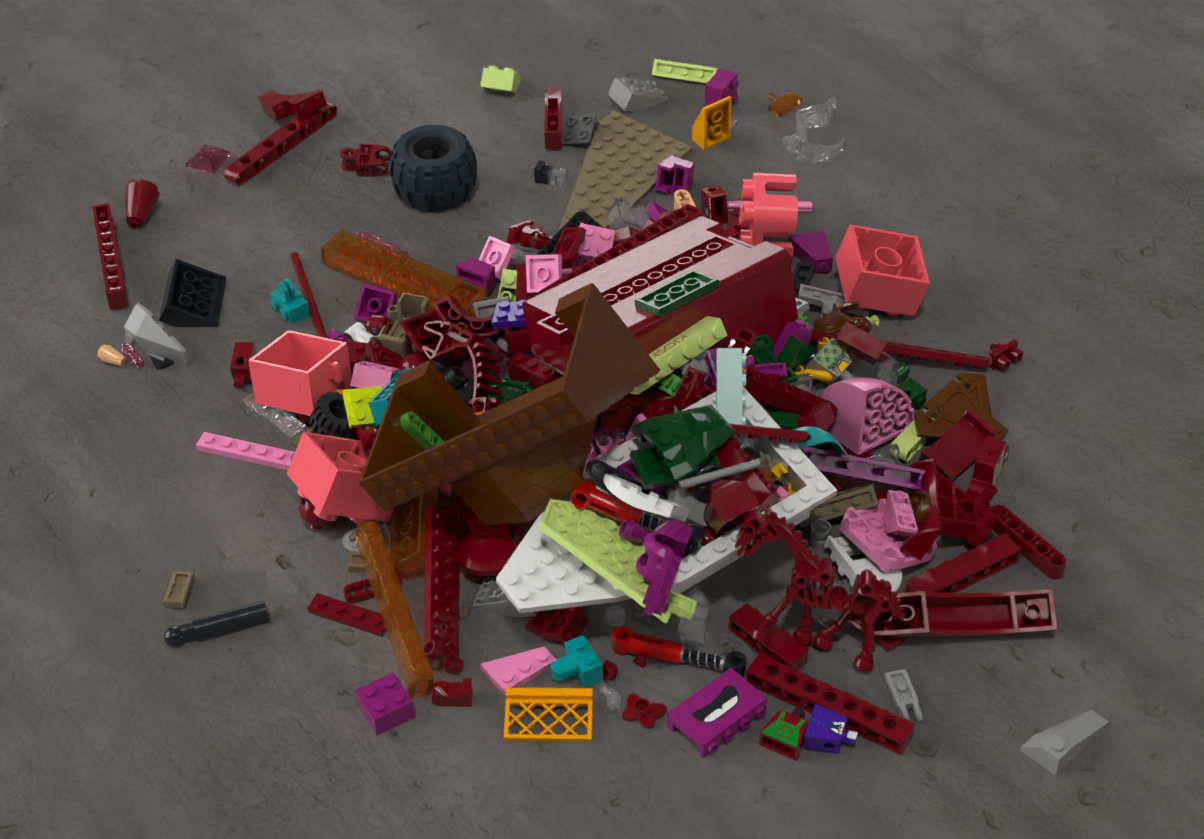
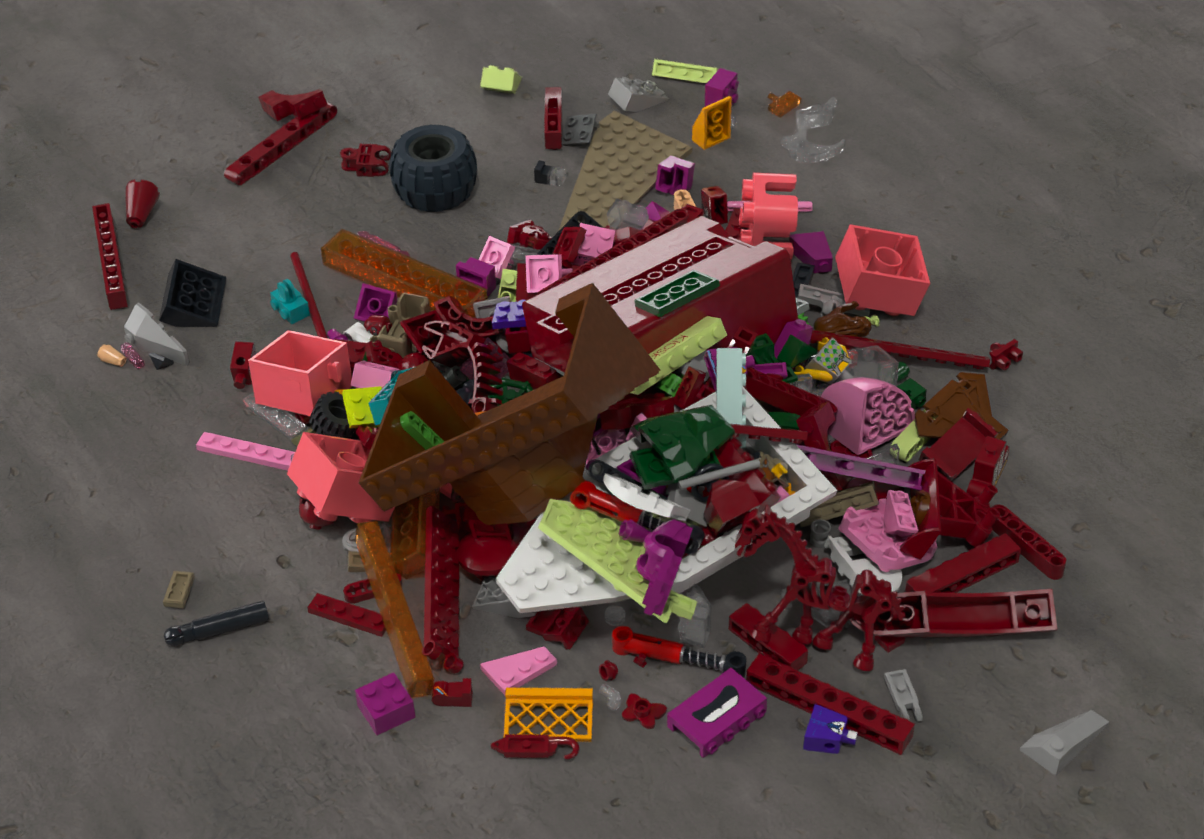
(208, 158): clear pink slope -> none
(533, 745): none -> dark red plate
(578, 663): teal brick -> none
(785, 733): dark red torso -> none
(821, 439): teal piece -> none
(861, 344): dark red brick -> none

